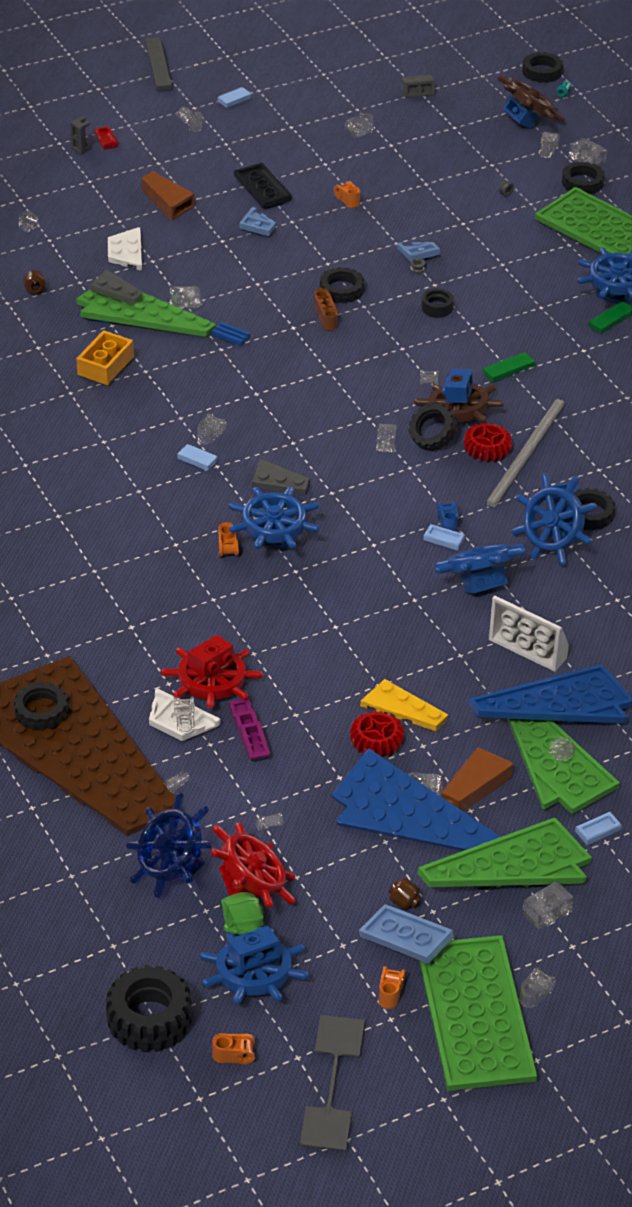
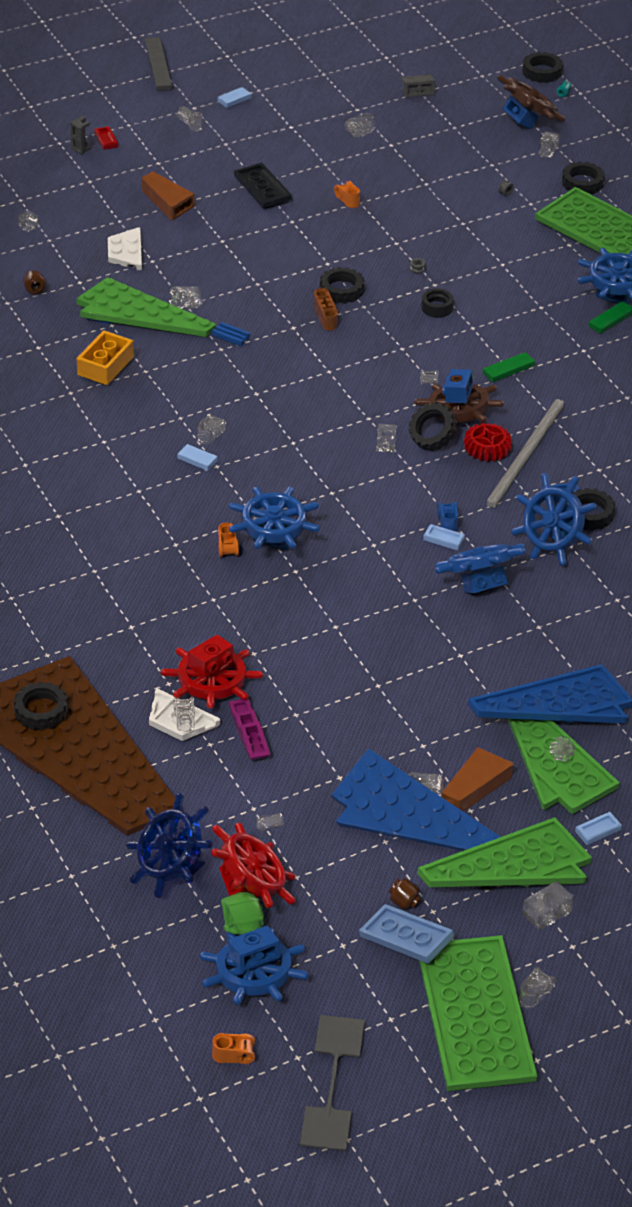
(115, 287): dark grey wing -> none
(149, 1031): black tyre -> none
(177, 781): clear pin -> none
(257, 223): medium blue wing -> none
(278, 478): dark grey wing -> none
(377, 732): red gear -> none
(390, 987): orange piece -> none
(404, 705): yellow wing -> none
(419, 250): medium blue wing -> none
(527, 634): white slope -> none
(587, 151): clear brick -> none

